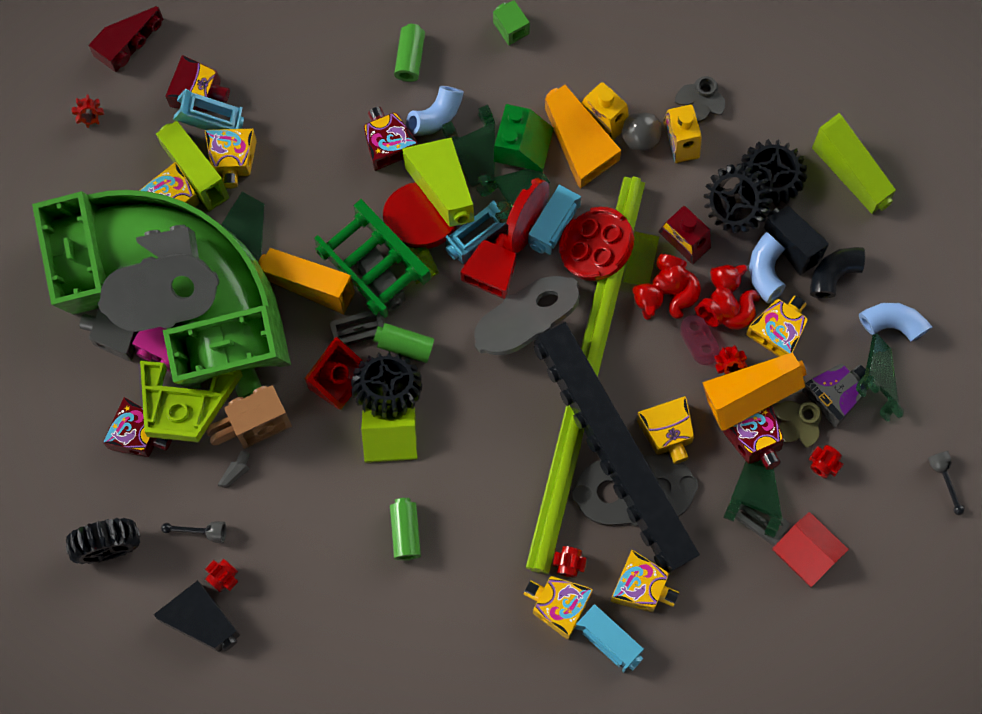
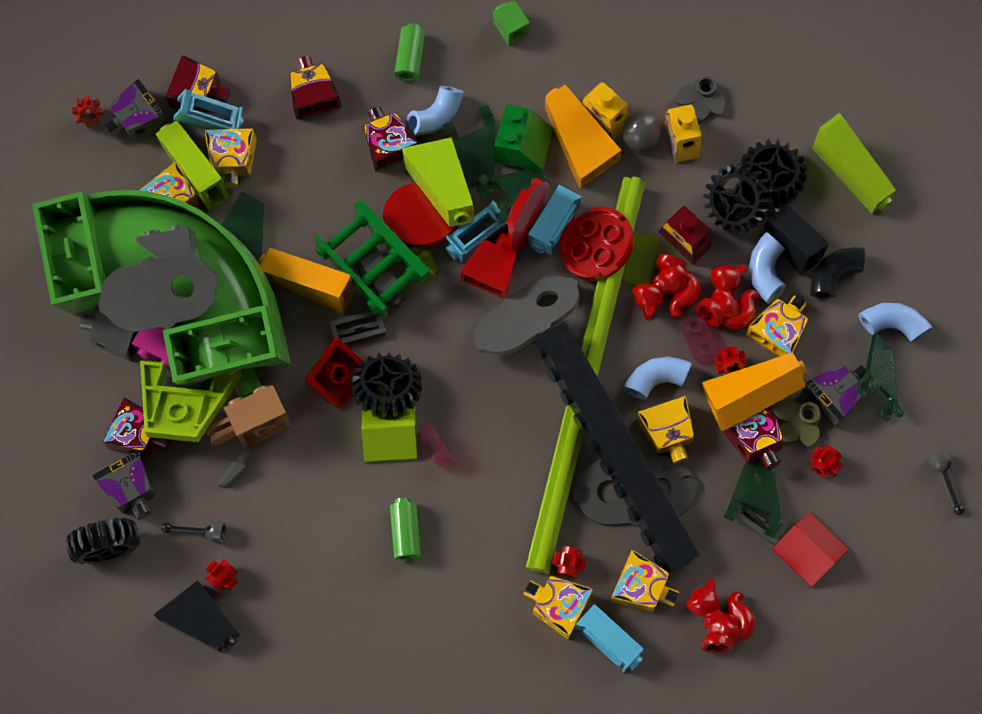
(120, 40): dark red slope -> none
(128, 484): none -> torso
(135, 113): none -> torso
(312, 89): none -> dark red torso
(404, 342): bright green brick -> none
(441, 454): none -> clear pink plate
(654, 372): none -> light blue cylinder
(722, 627): none -> red animal

